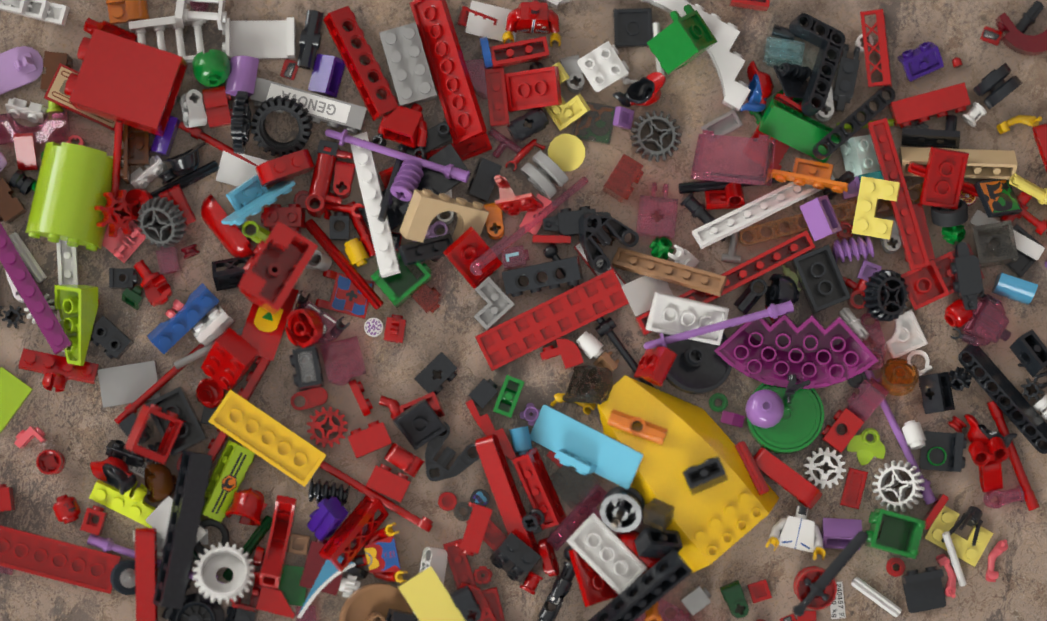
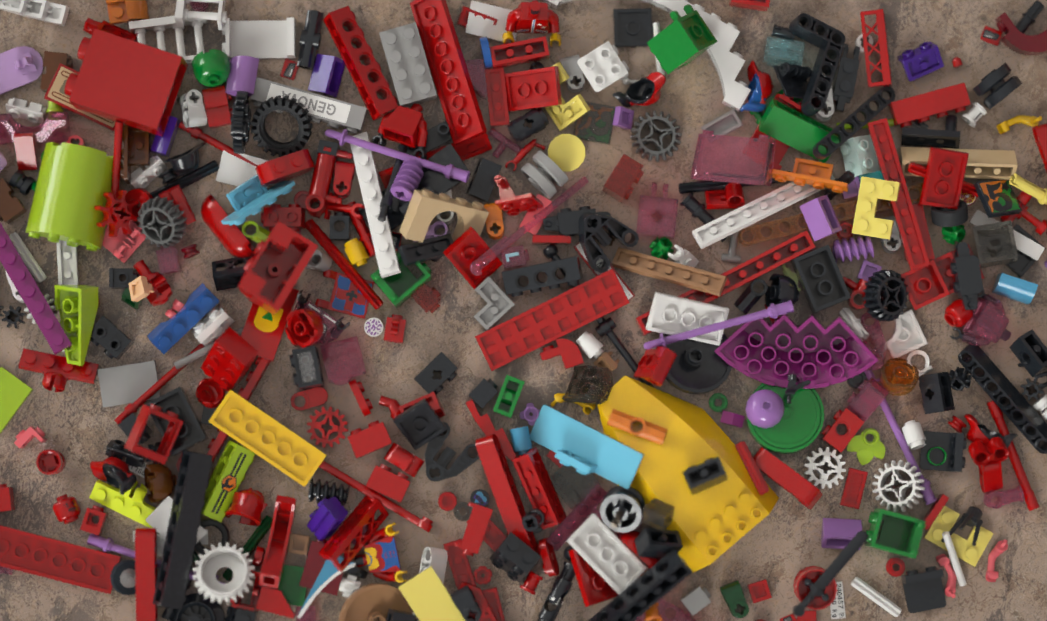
(140, 288): none -> light nougat tile
(642, 291): white sticker -> none
(797, 534): white torso -> none

